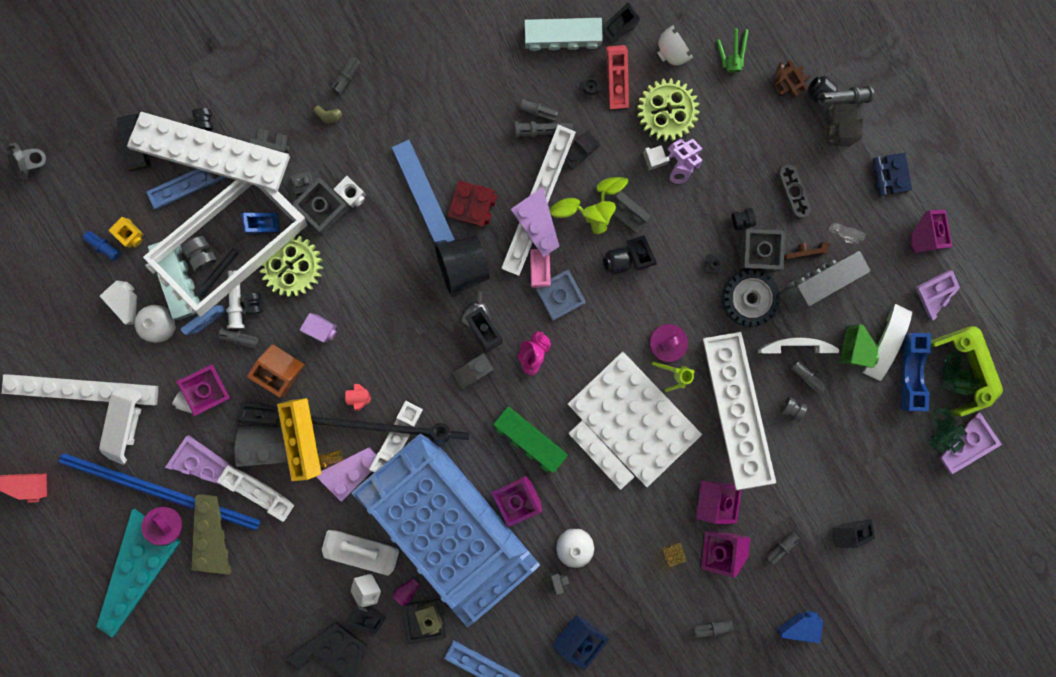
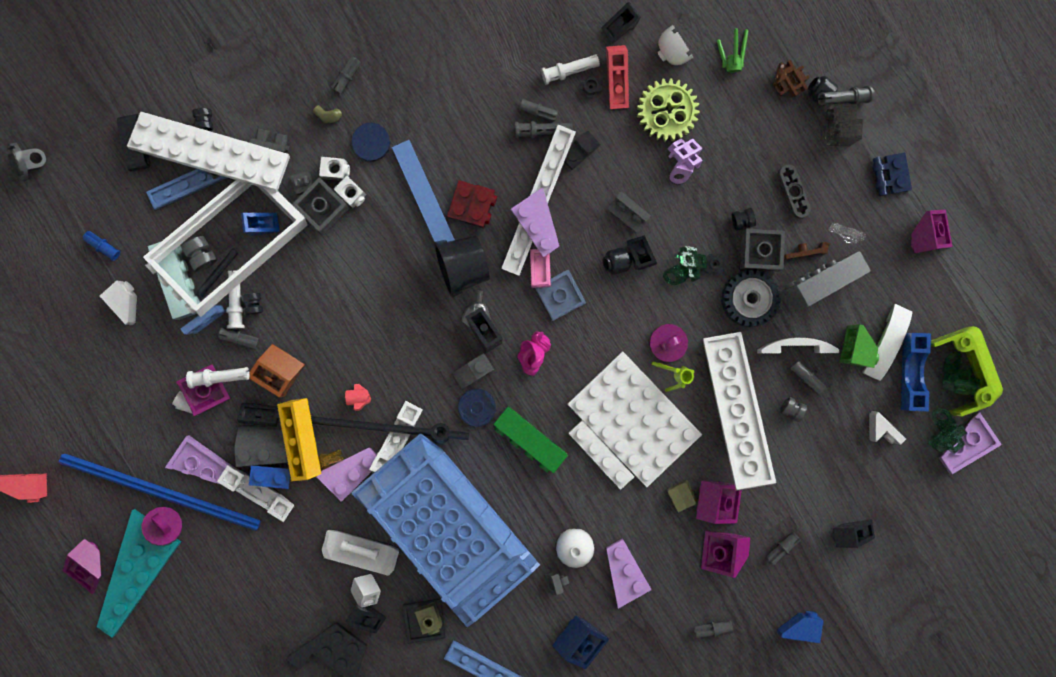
(73, 388): white plate -> none
(84, 565): none -> magenta slope
(120, 424): white piece -> none
(123, 228): yellow brick -> none
(154, 323): white cylinder -> none
(208, 537): olive wing -> none
(209, 377): none -> white pin
(269, 477): none -> blue brick
(301, 279): yellowish green gear -> none
(319, 328): lavender slope -> none
(327, 164): none -> white brick
(371, 142): none -> dark blue tile
(406, 592): magenta cone -> none
(477, 407): none -> dark blue tile
(517, 501): magenta slope -> none
(561, 70): none -> white pin
(563, 33): light aqua brick -> none
(596, 215): lime plant -> none
(626, 575): none -> lavender wing
(655, 157): white panel -> none
(674, 554): clear yellow plate -> none
(682, 495): none -> olive piece
(684, 269): none -> clear green piece
(879, 426): none -> white slope
(937, 292): lavender wing -> none

